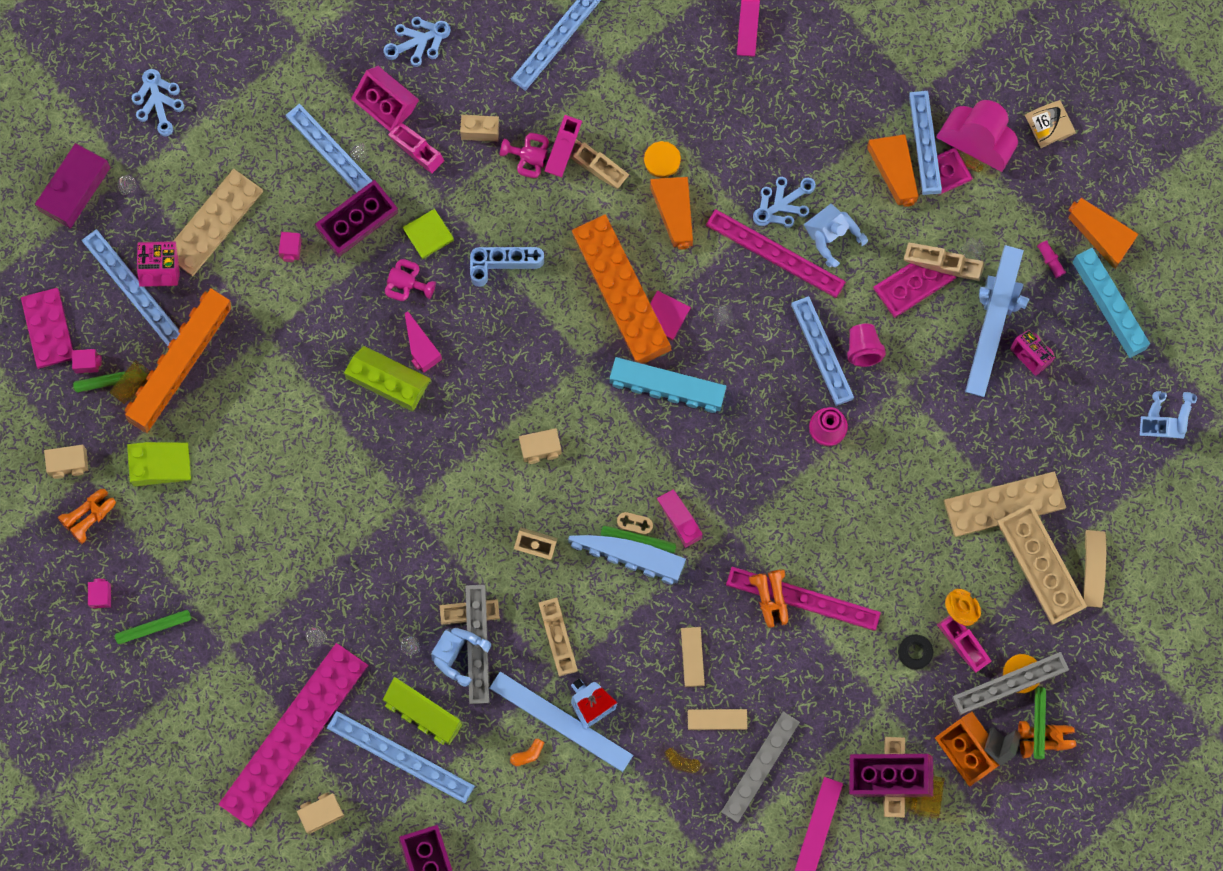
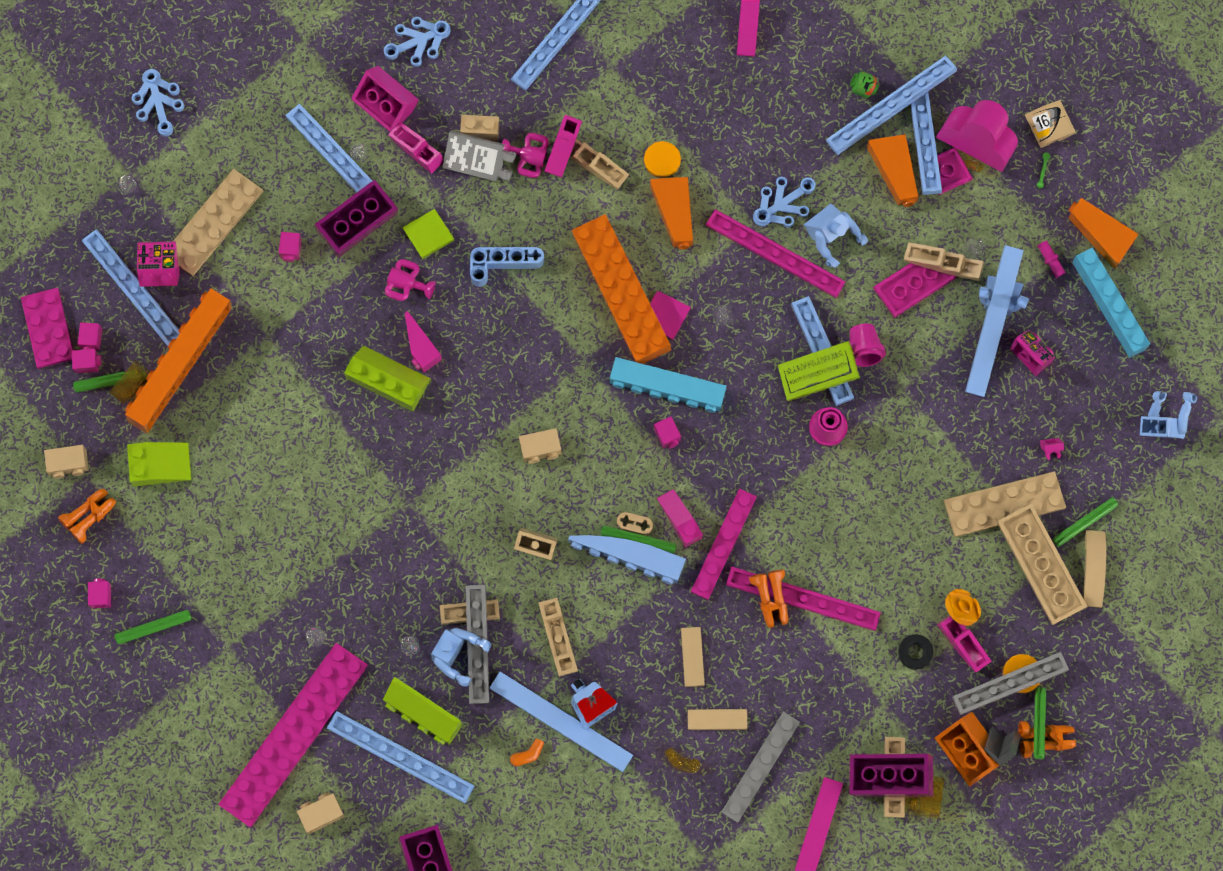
(72, 185): magenta brick -> none
(89, 336): none -> dark pink brick
(477, 157): none -> light grey tile
(667, 433): none -> dark pink brick
(723, 544): none -> dark pink plate
(818, 371): none -> lime tile
(864, 84): none -> bright green head
(891, 105): none -> light blue tile
(1040, 184): none -> bright green hinge
(1052, 445): none -> dark pink tile
(1085, 522): none -> bright green axle

